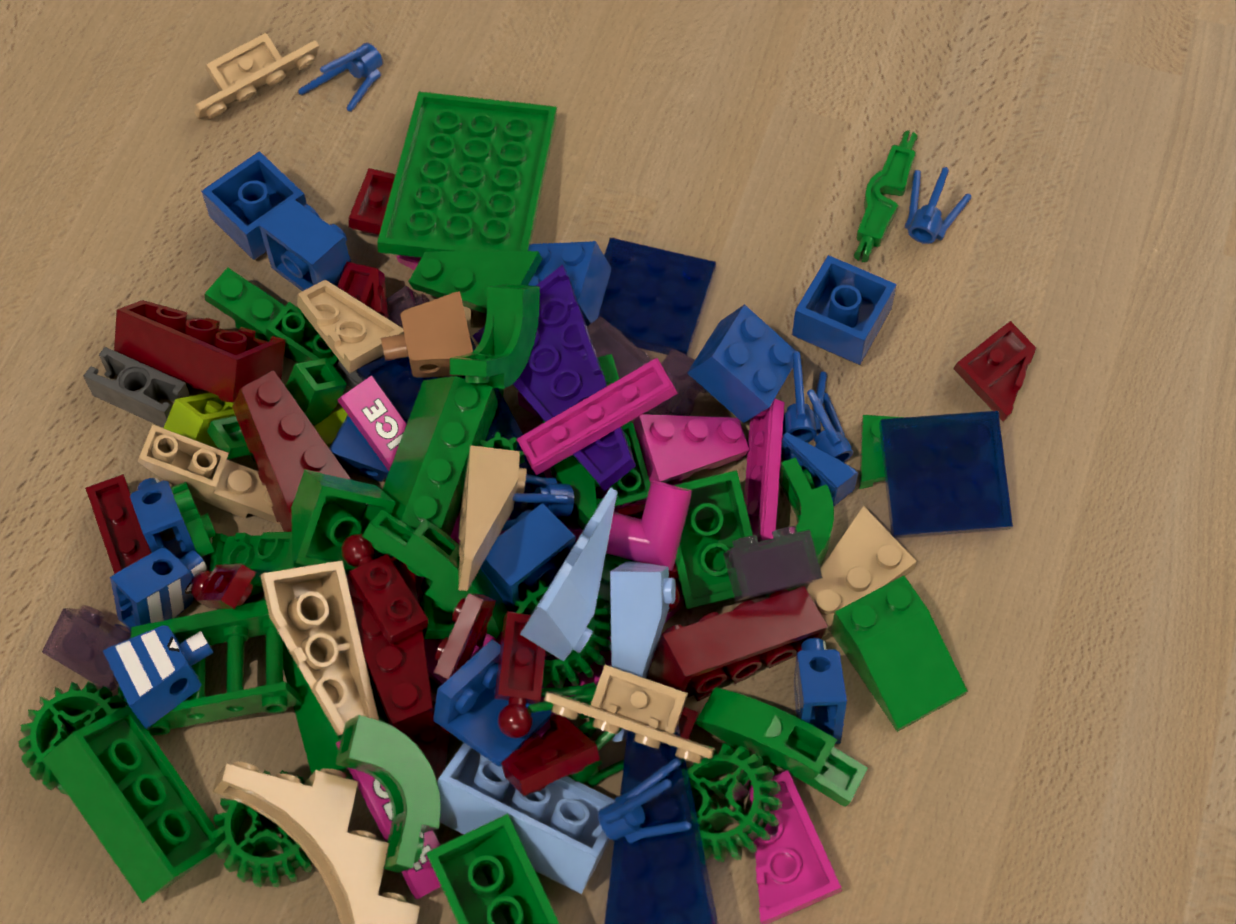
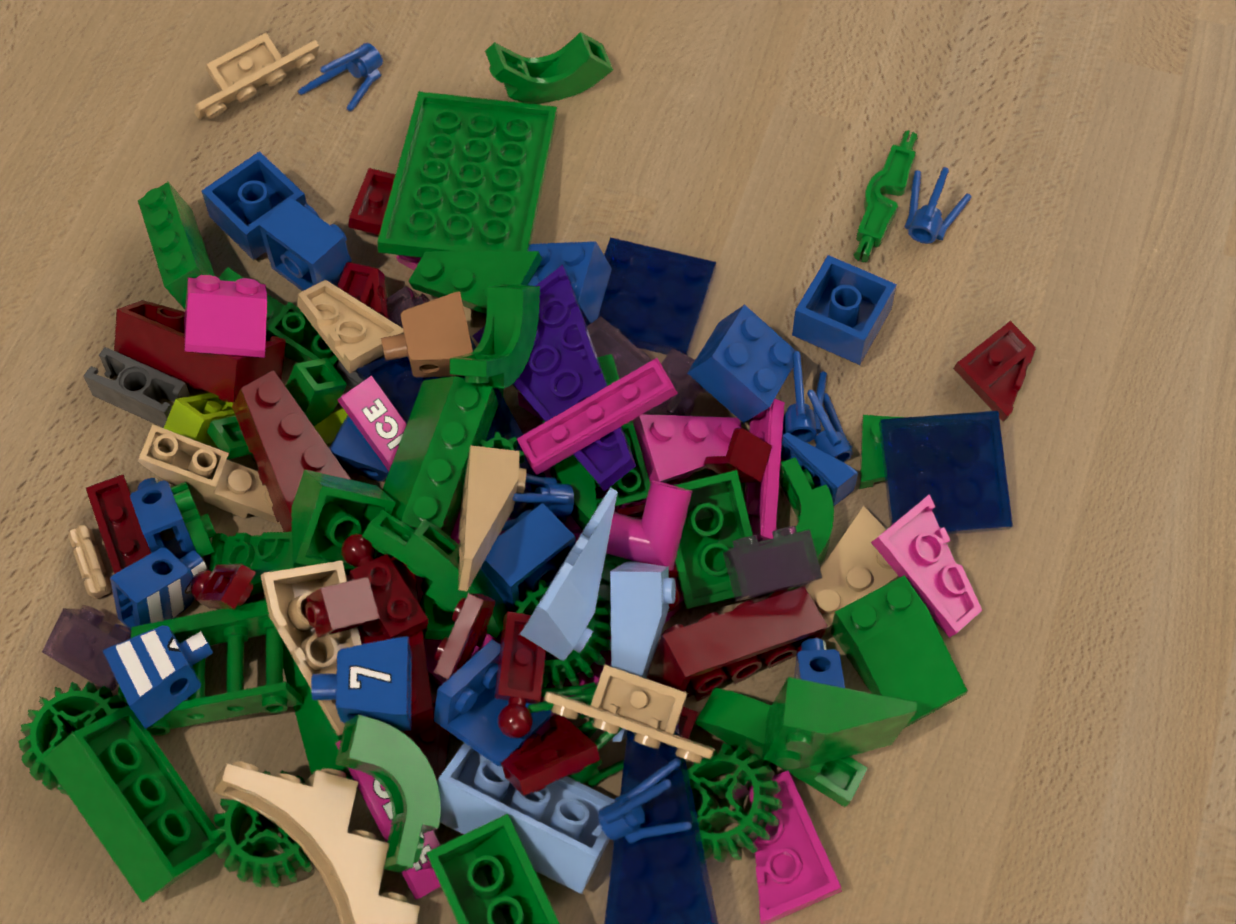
(89, 562): none -> tan axle
(174, 239): none -> green brick
(225, 316): none -> dark pink slope
(341, 607): none -> brick
(371, 682): none -> blue torso
(553, 76): none -> green arch
(745, 454): none -> dark red panel
(827, 722): none -> green slope
(920, 551): none -> wing

